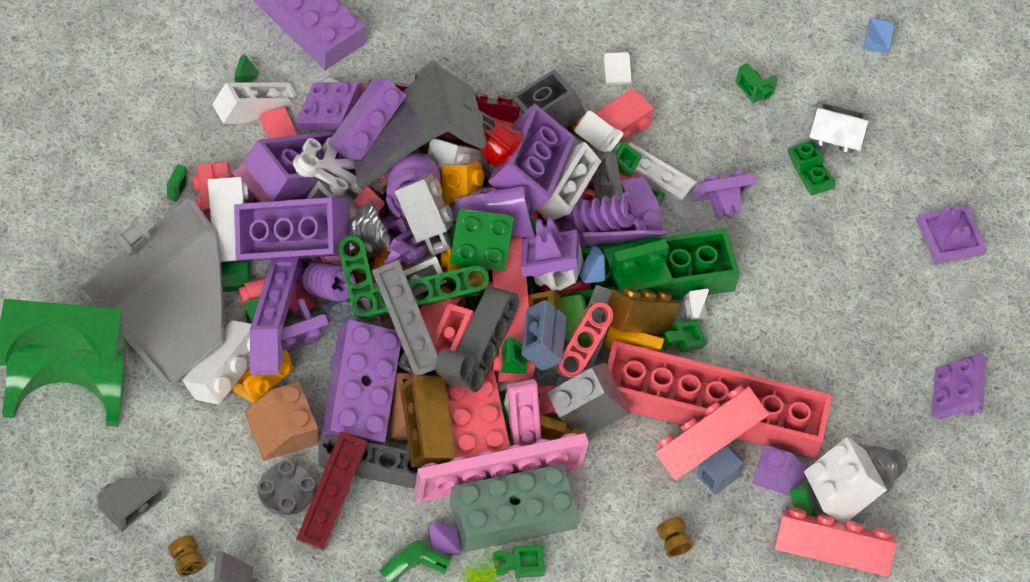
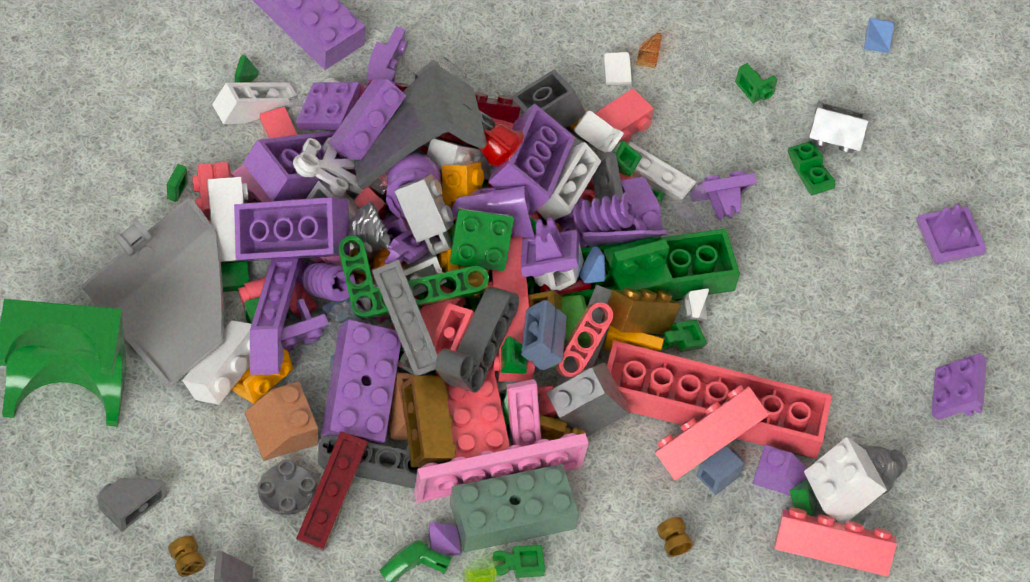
(384, 57): none -> medium lavender slope
(649, 51): none -> clear orange slope

